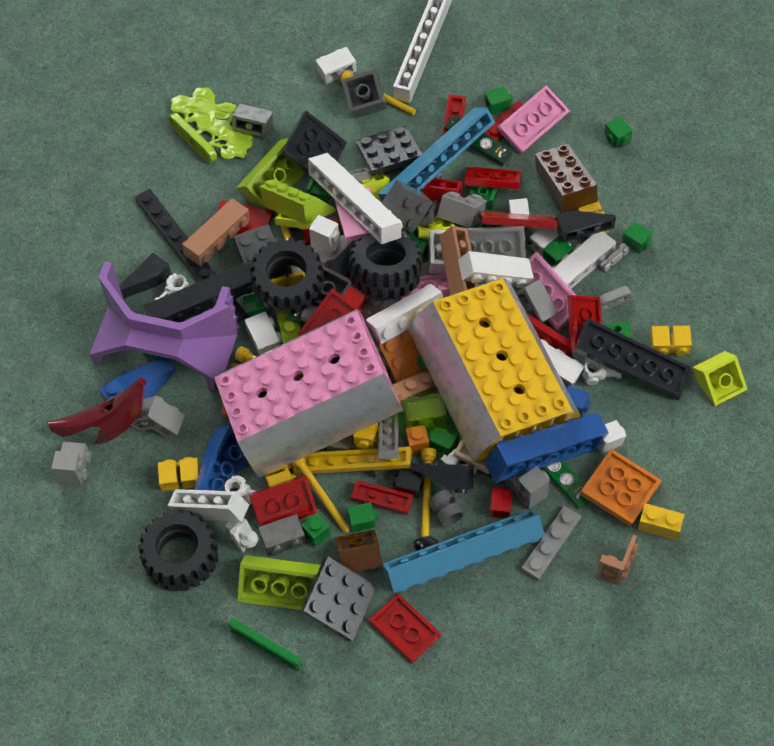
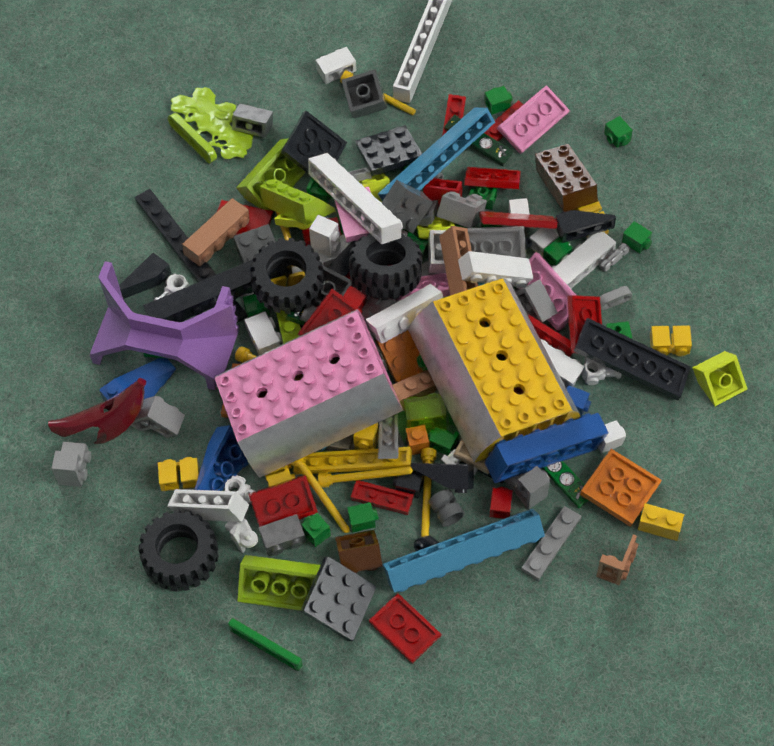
(326, 479): none -> yellow piece

